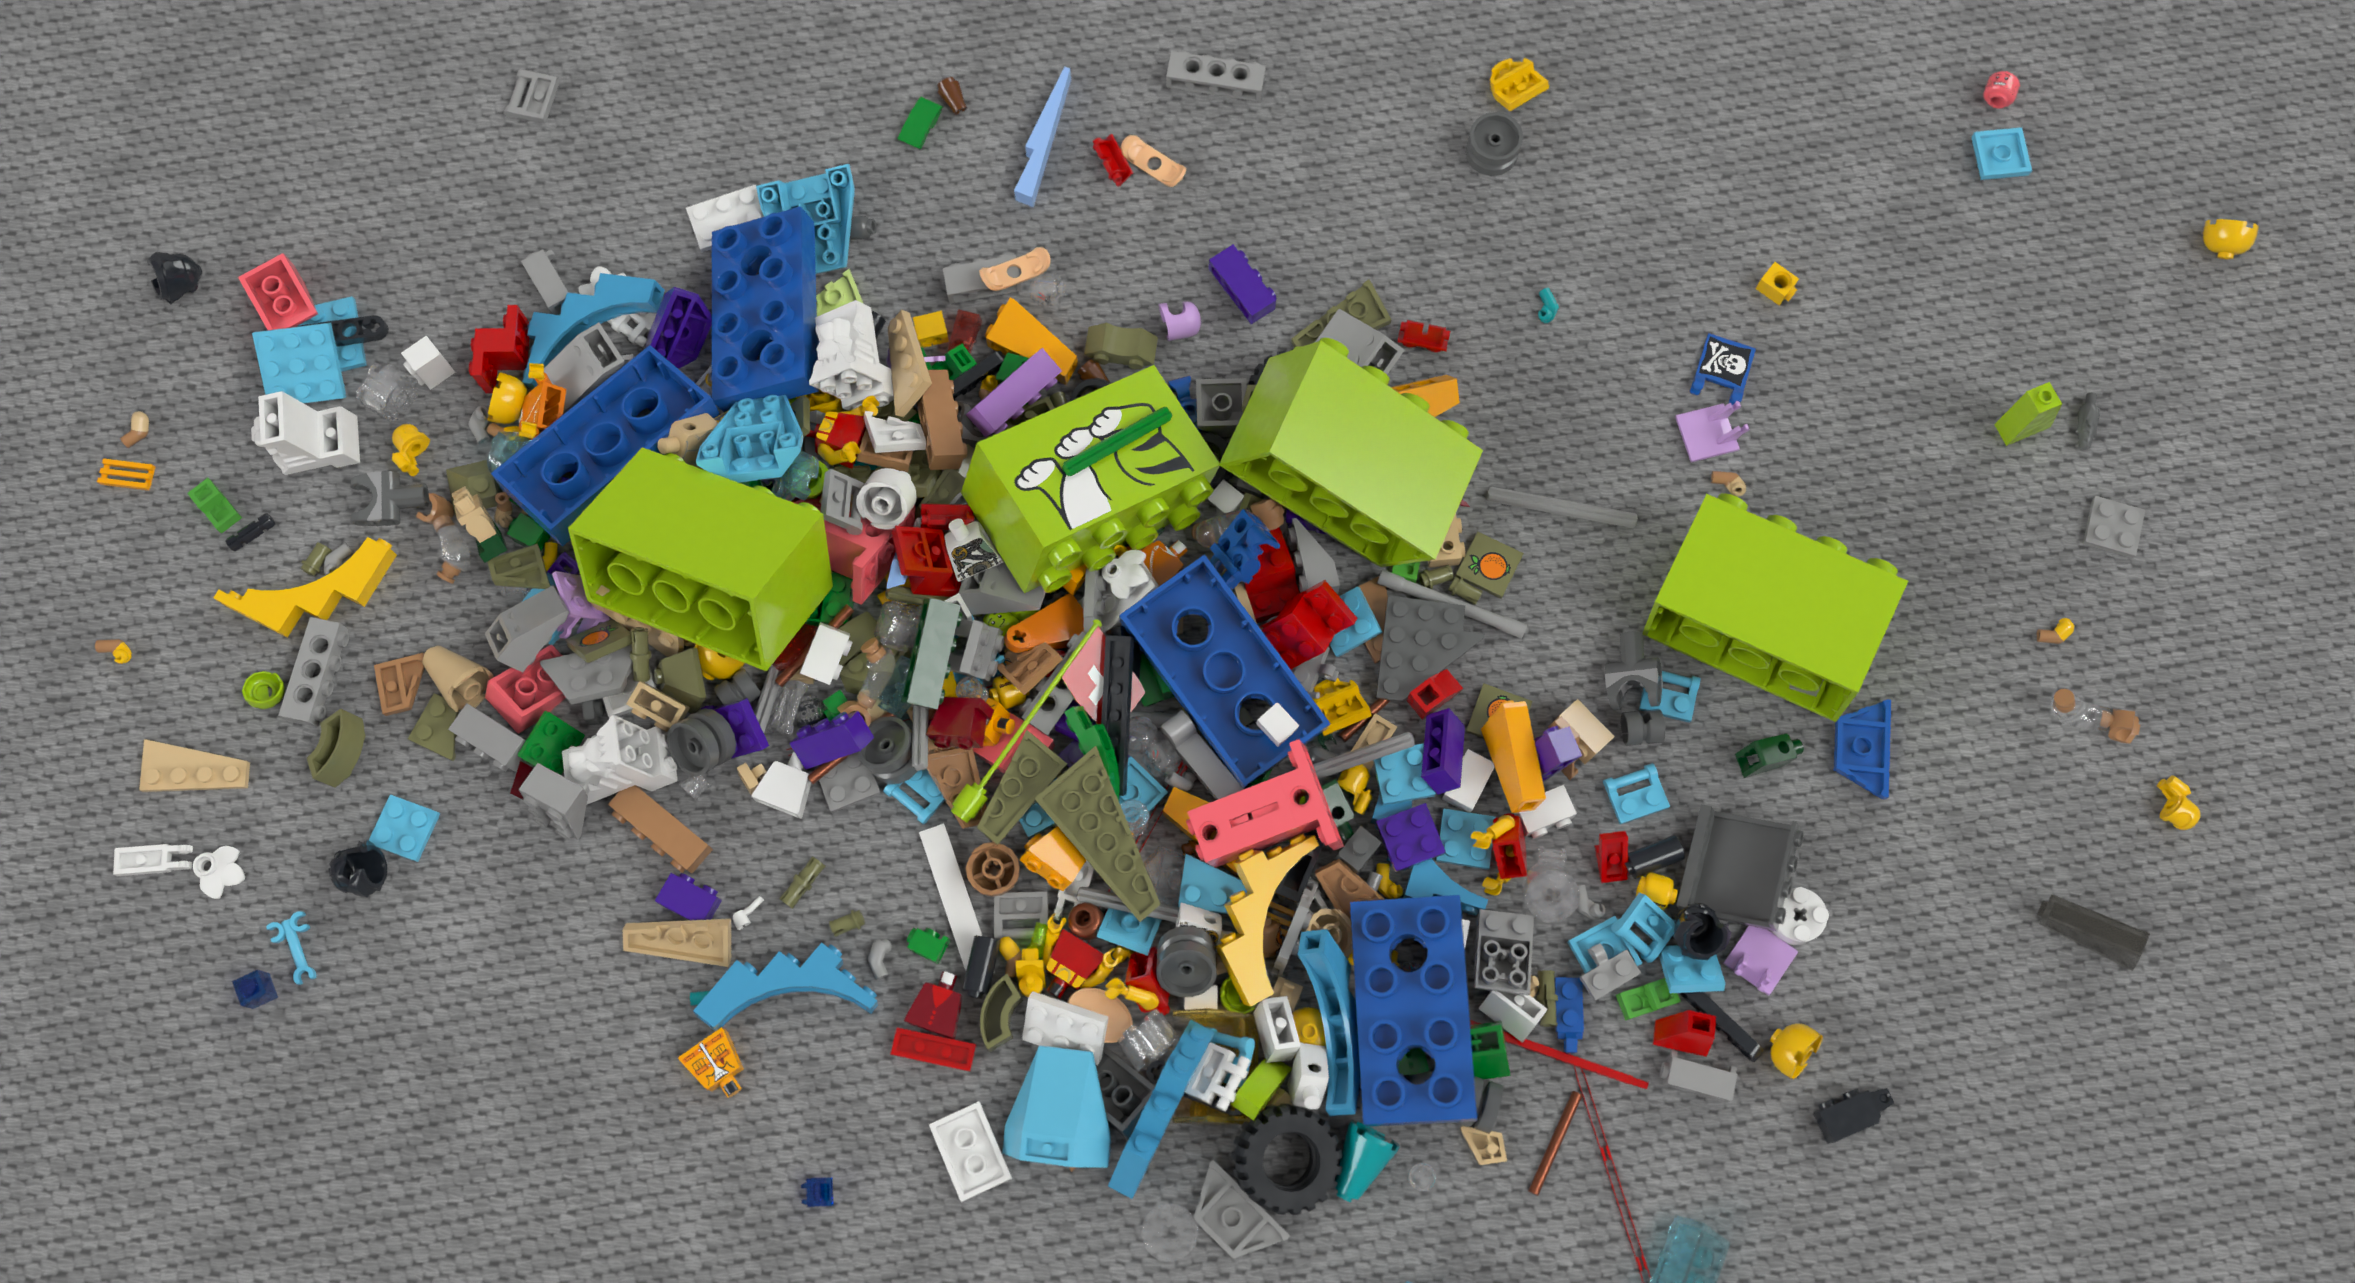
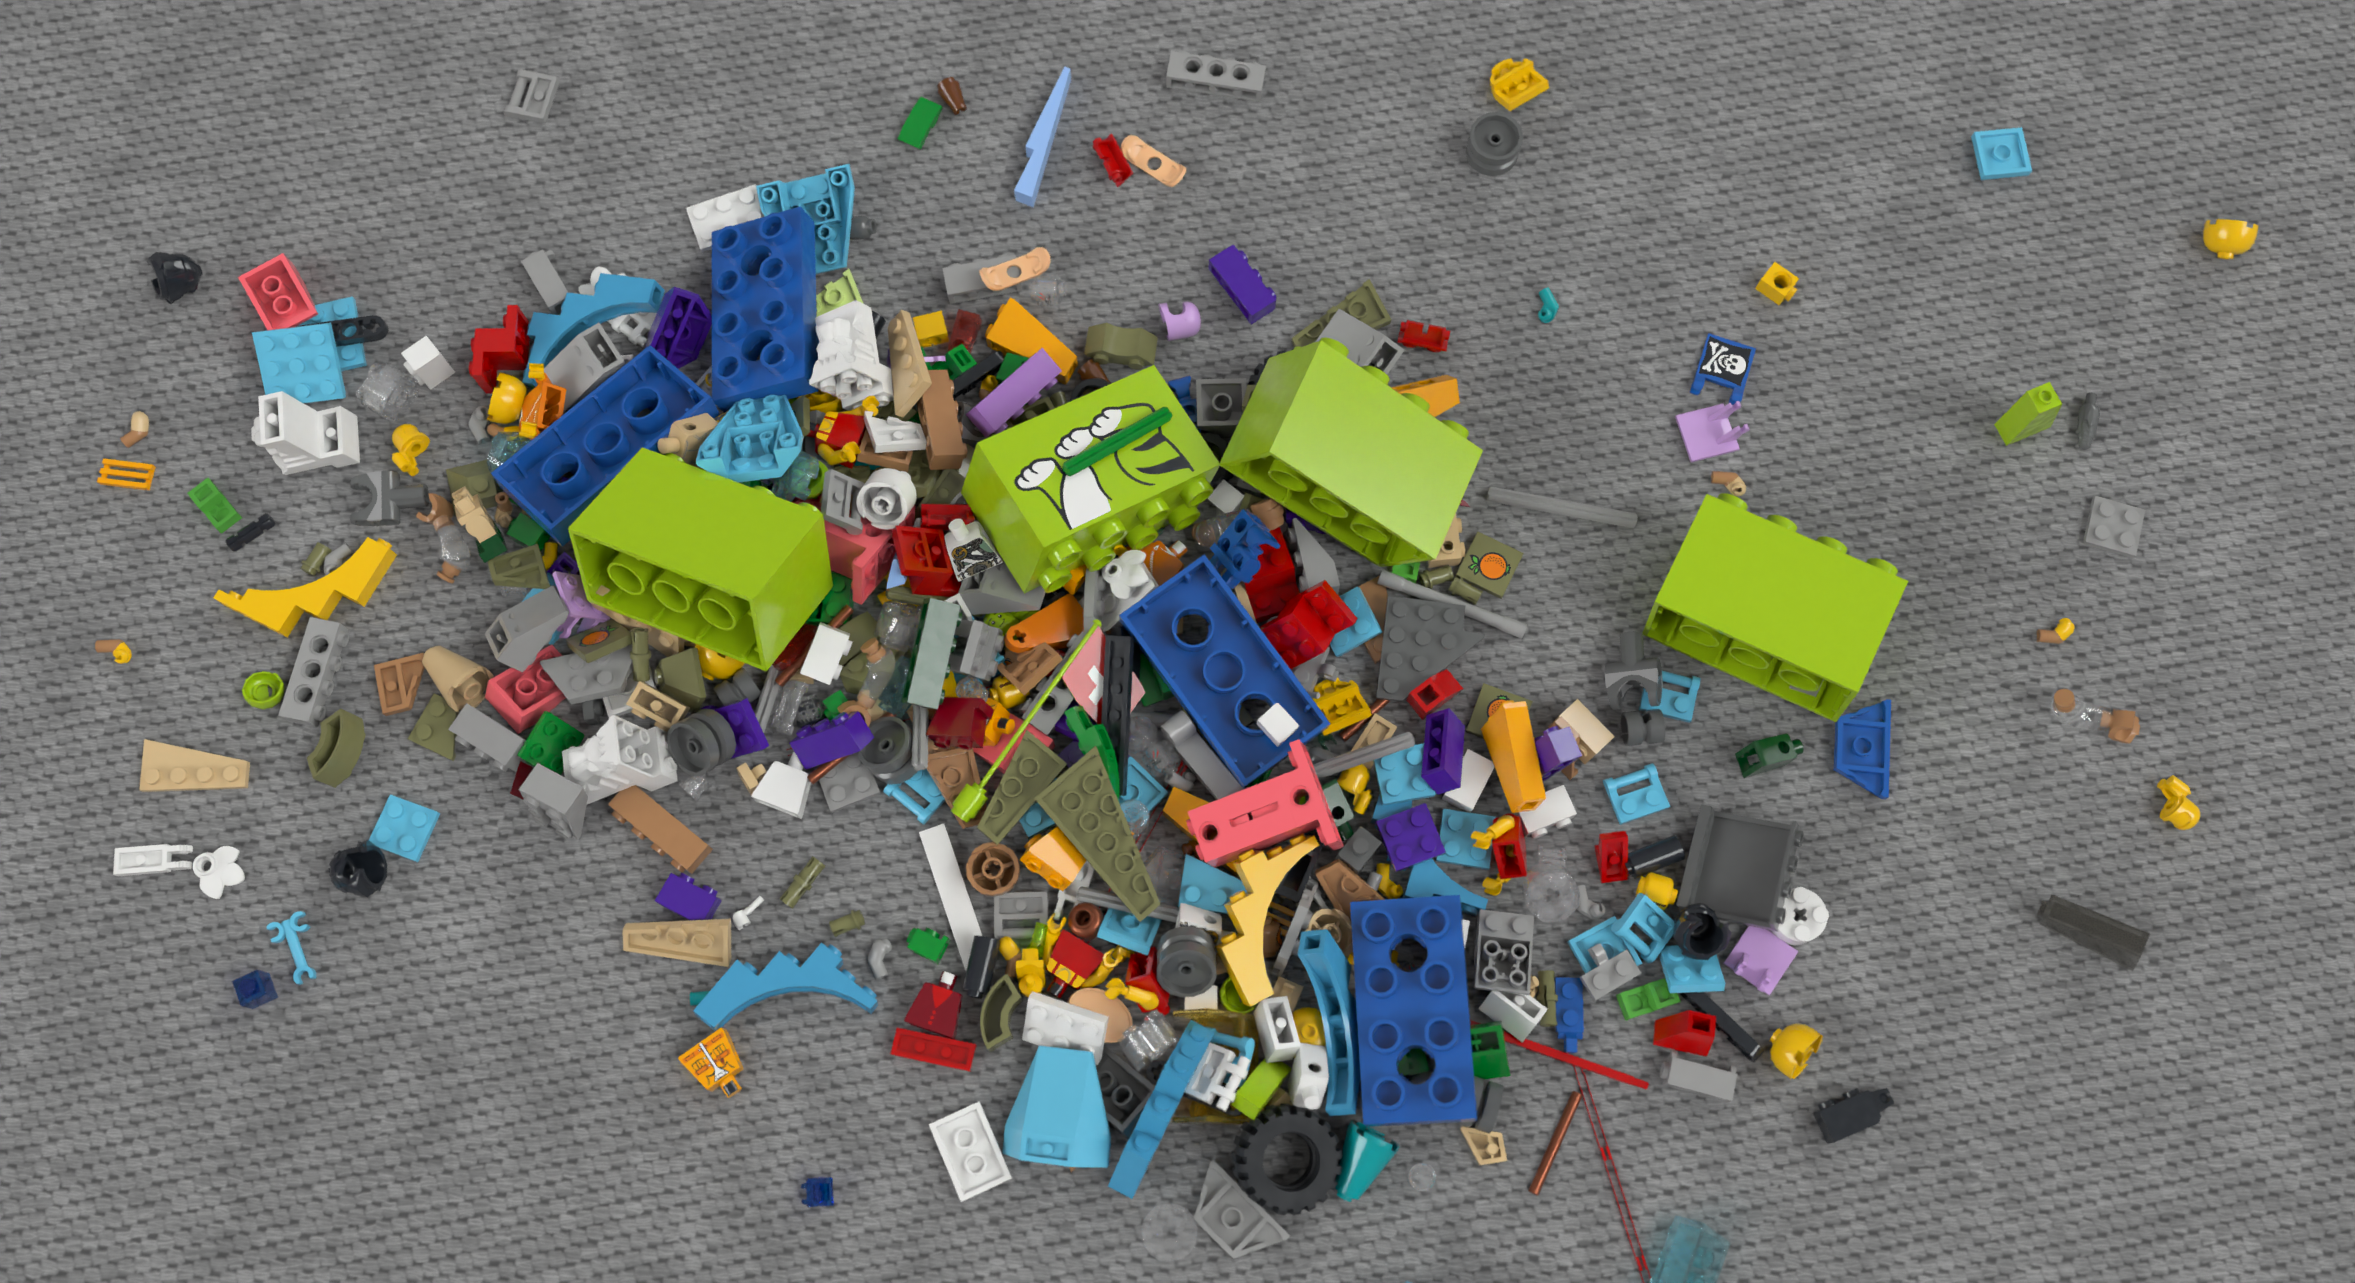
(2001, 89): coral head -> none

